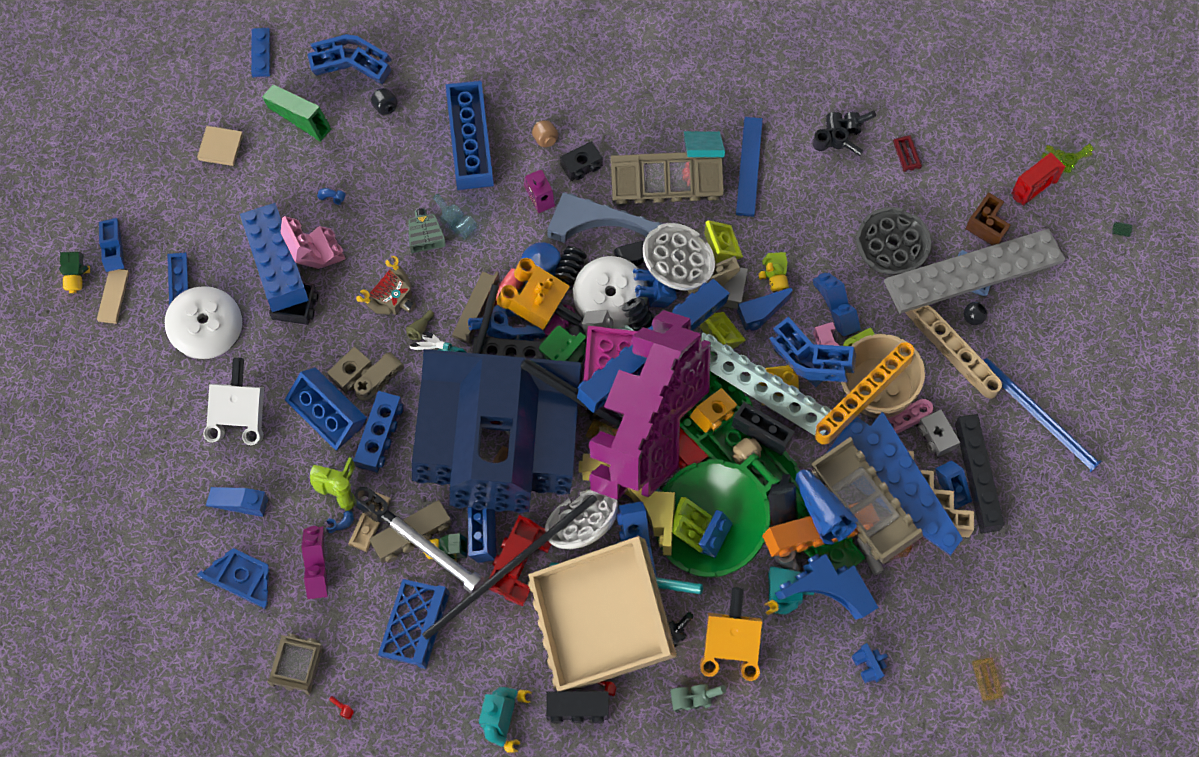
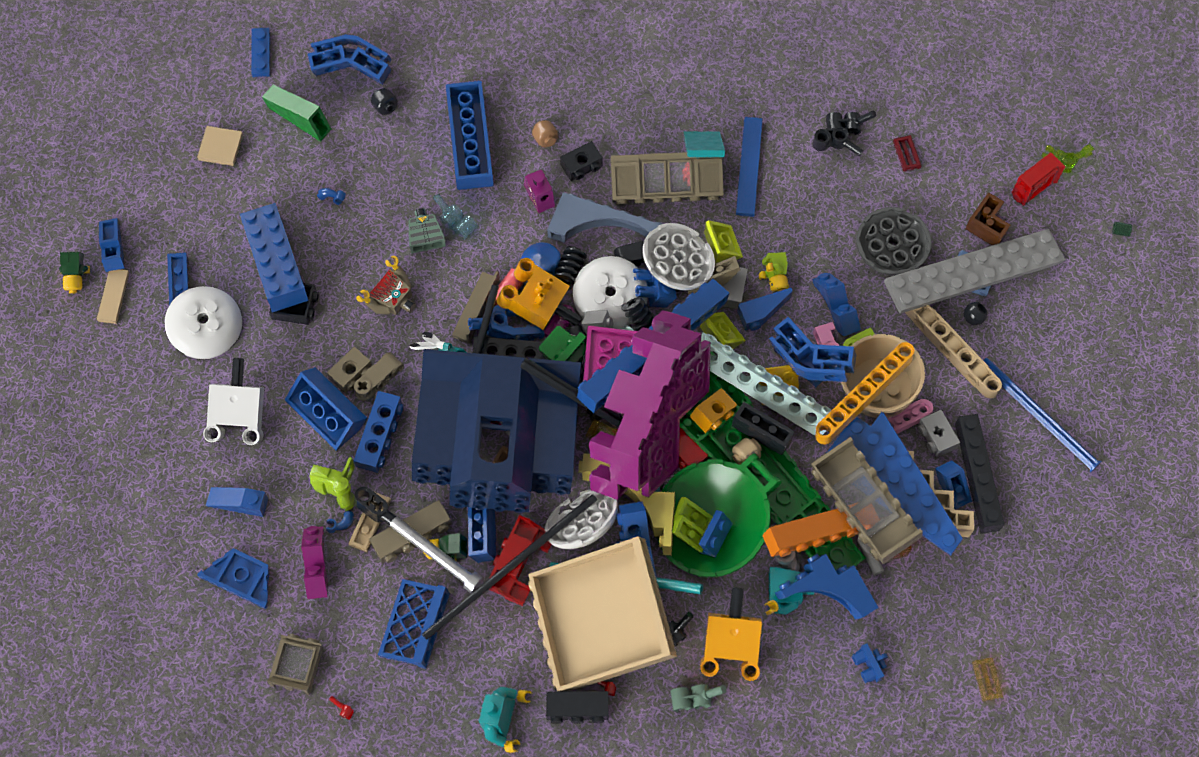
(312, 249): bright pink slope -> none
(416, 329): olive cone -> none
(783, 501): black brick -> none
(826, 510): blue cone -> none

